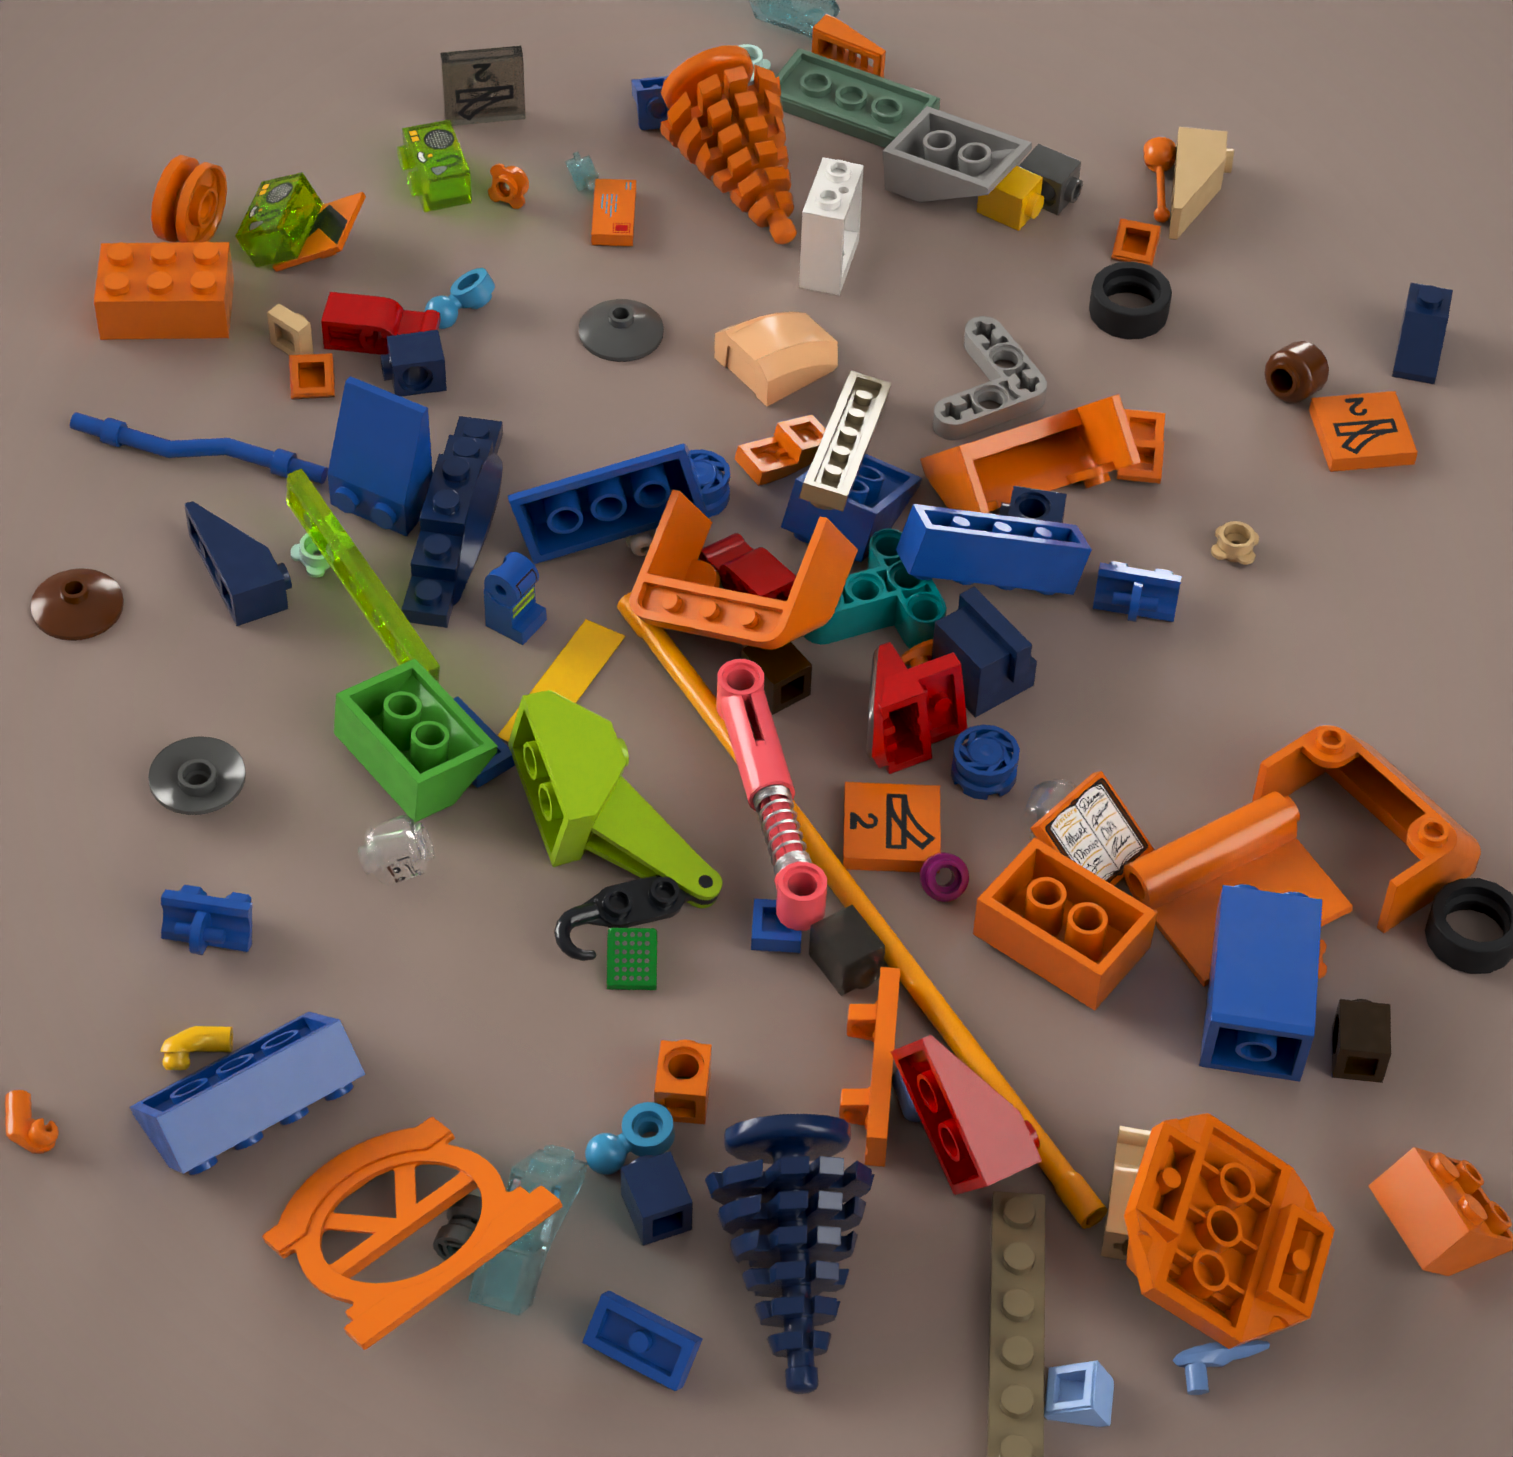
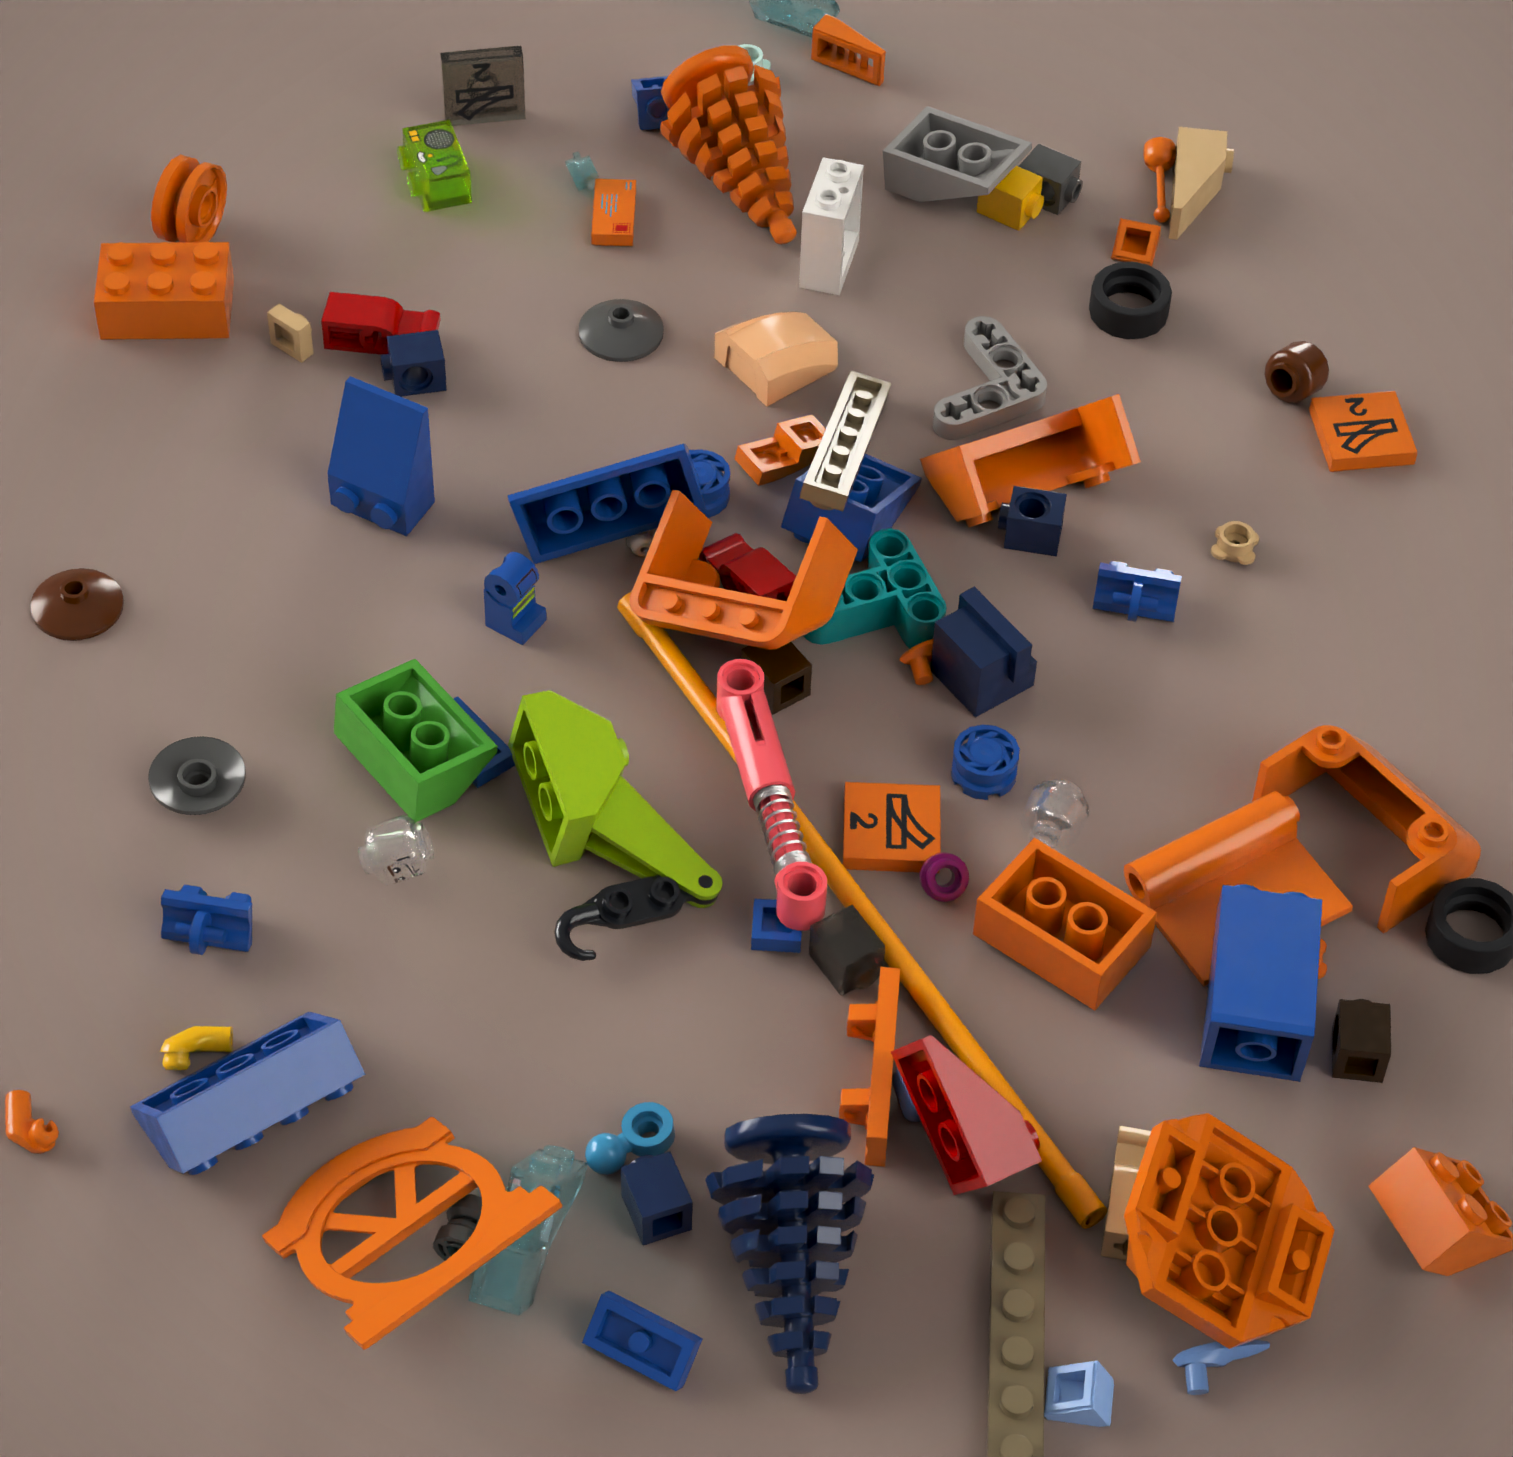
(117, 434): blue bar -> none
(239, 566): dark blue slope -> none
(279, 219): clear neon green brick -> none
(305, 553): plate -> none
(312, 376): orange slope -> none
(328, 230): orange piece -> none
(356, 574): clear neon green tile -> none
(454, 520): dark blue piece -> none
(468, 291): dark azure plate -> none
(515, 179): orange plate -> none
(575, 665): yellow sticker -> none
(632, 959): green slope -> none
(684, 1097): orange brick -> none
(849, 98): sand green tile -> none
(912, 708): red piece -> none
(993, 550): blue brick -> none
(1094, 829): tile -> none
(1148, 436): orange slope -> none
(1422, 333): dark blue slope -> none

